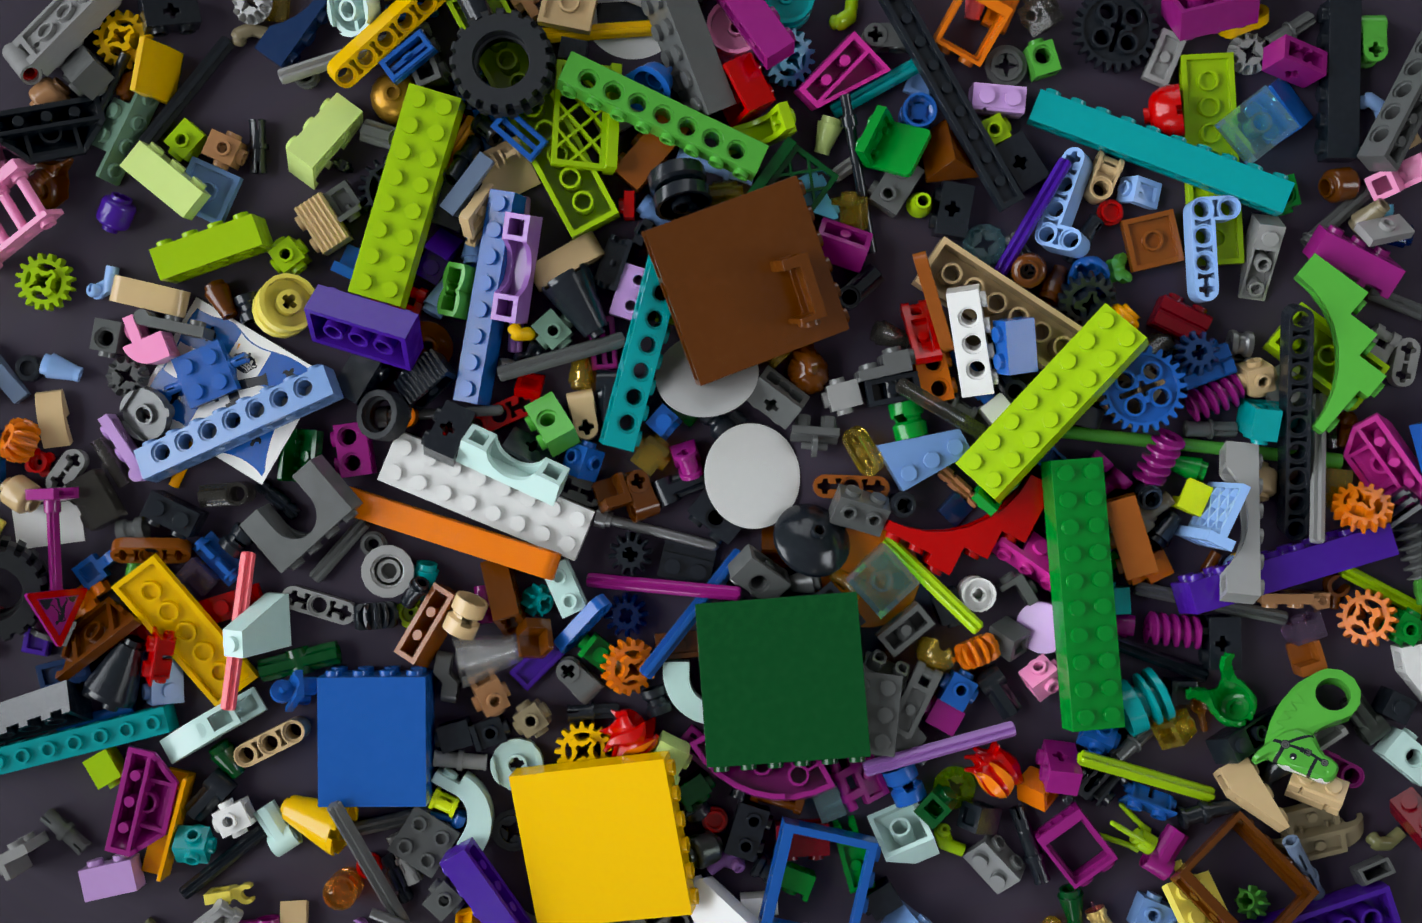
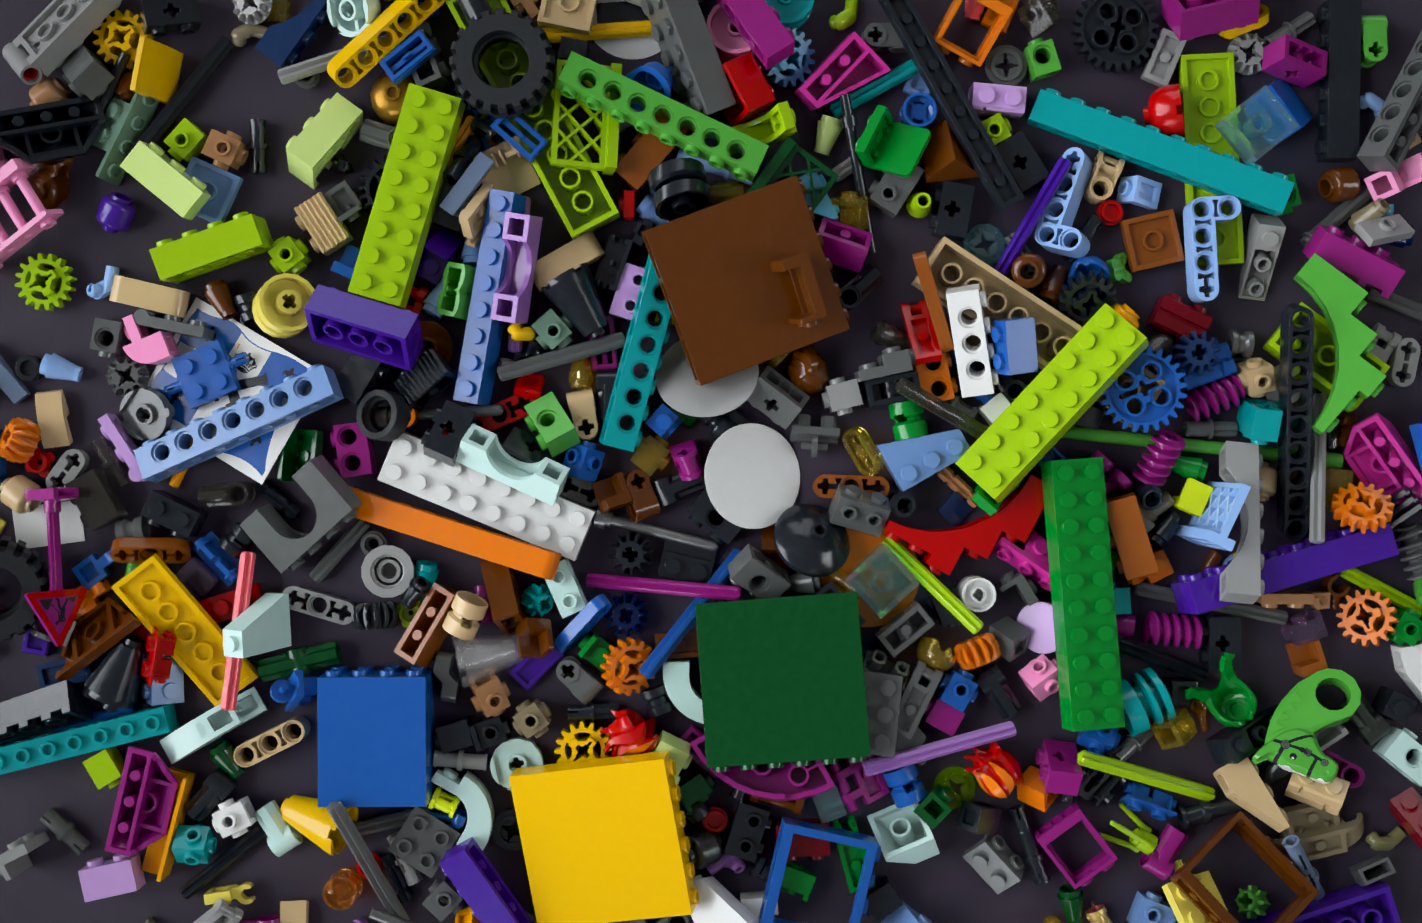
(945, 841): lime arm -> none

